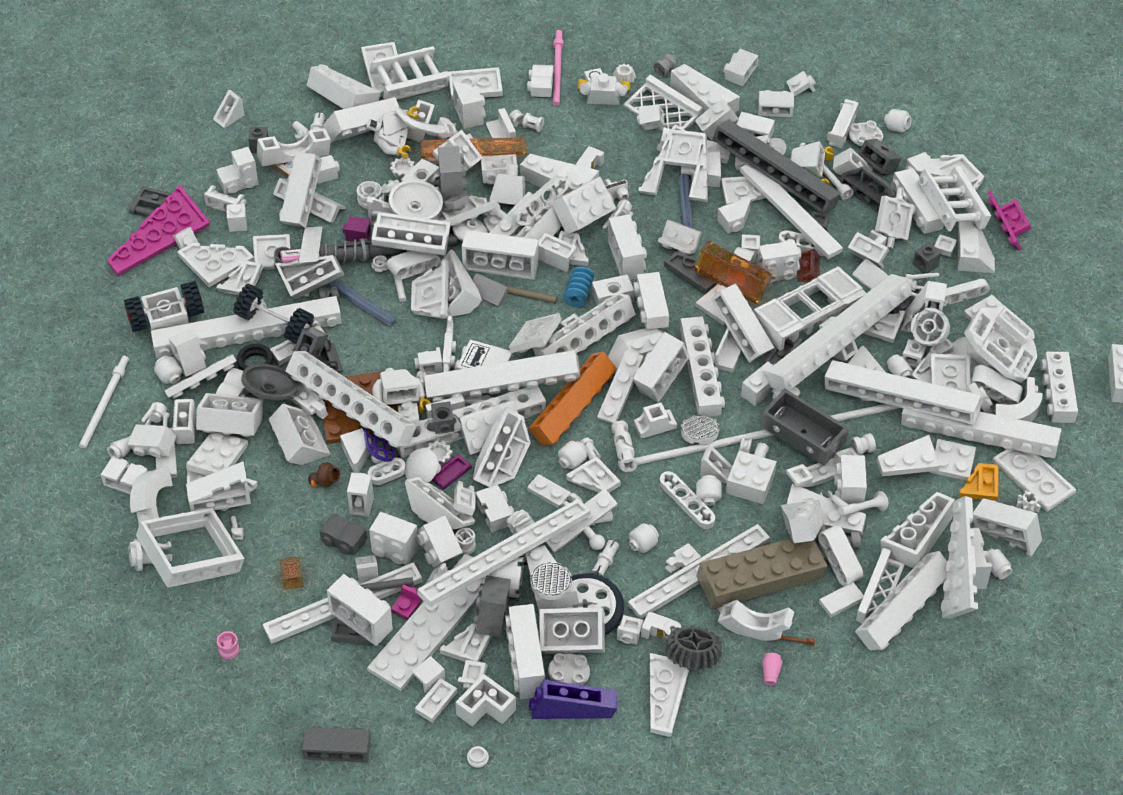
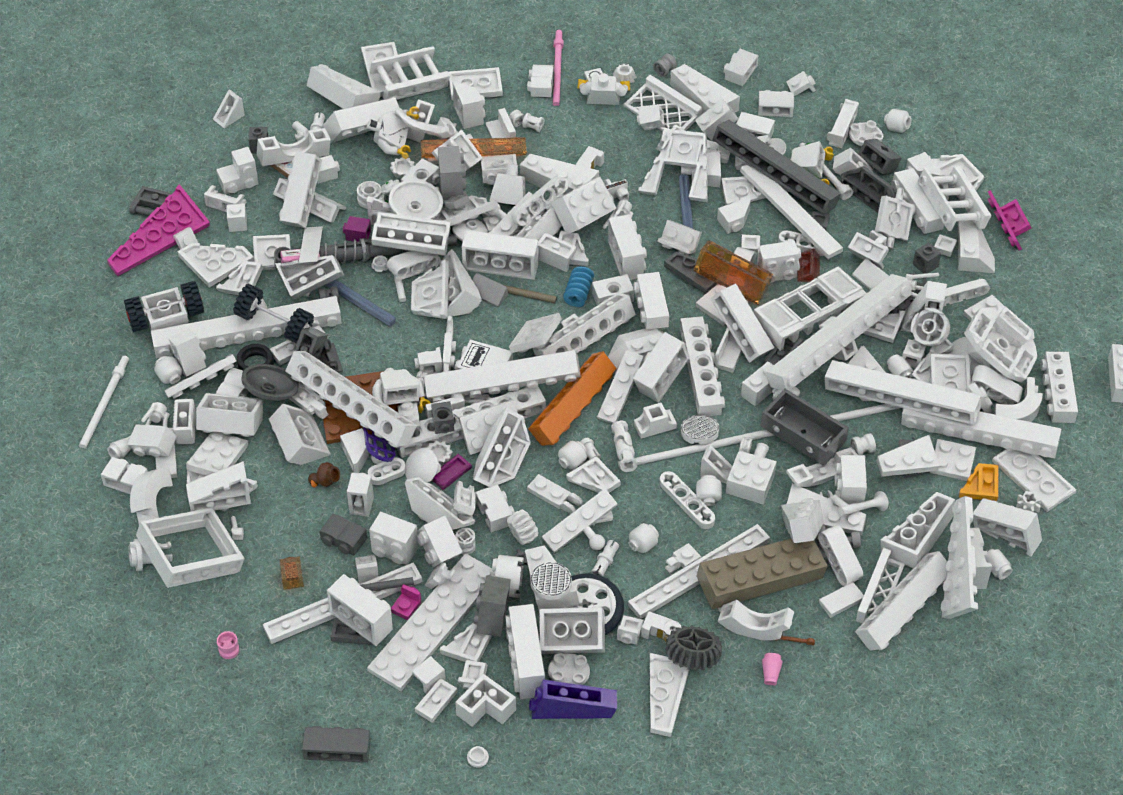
(503, 553): white plate -> none

